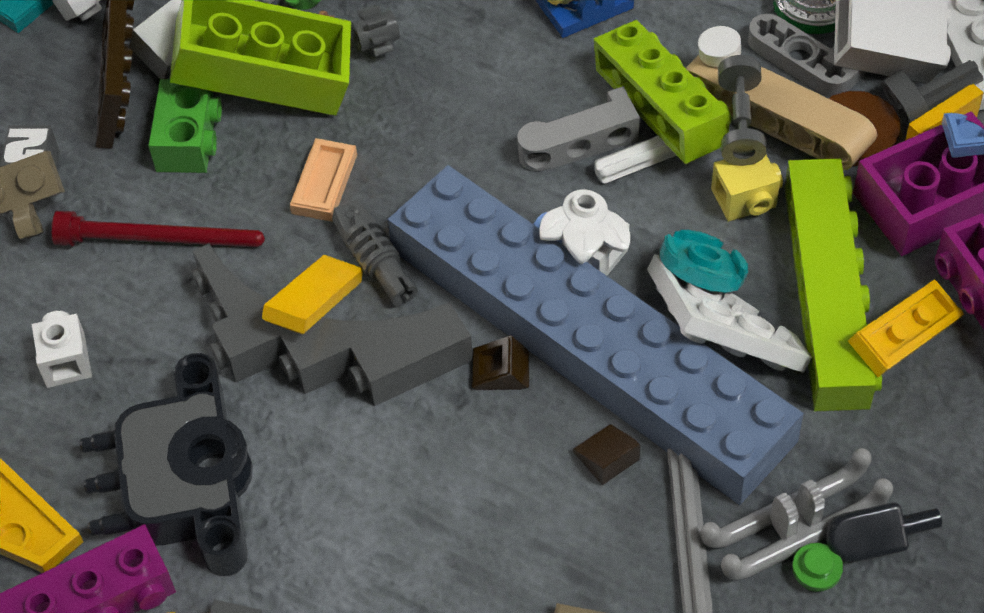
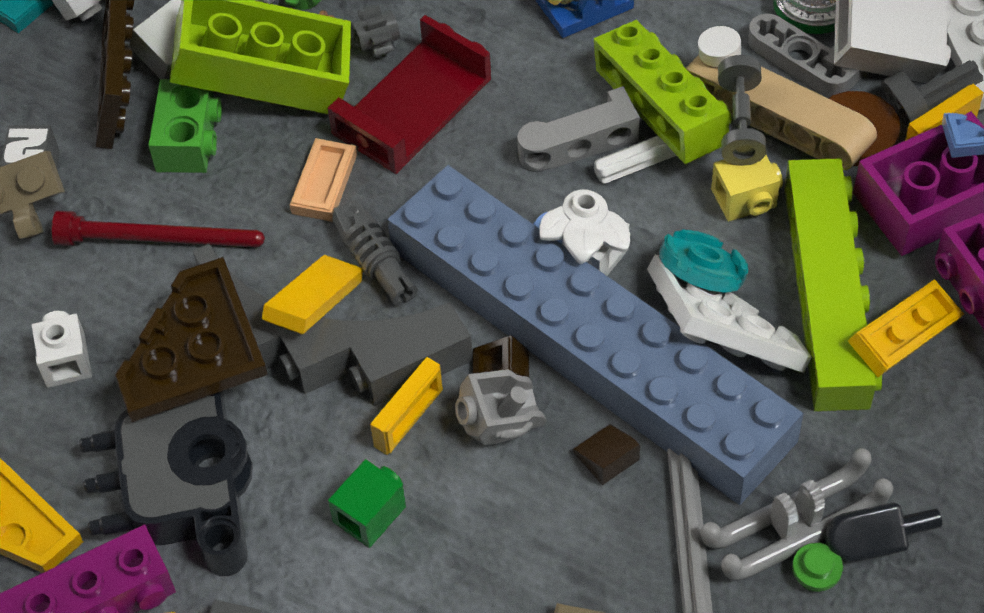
(191, 345): none -> dark brown plate
(368, 502): none -> green brick
(406, 406): none -> yellow tile
(414, 97): none -> dark red panel
(497, 406): none -> light grey hand

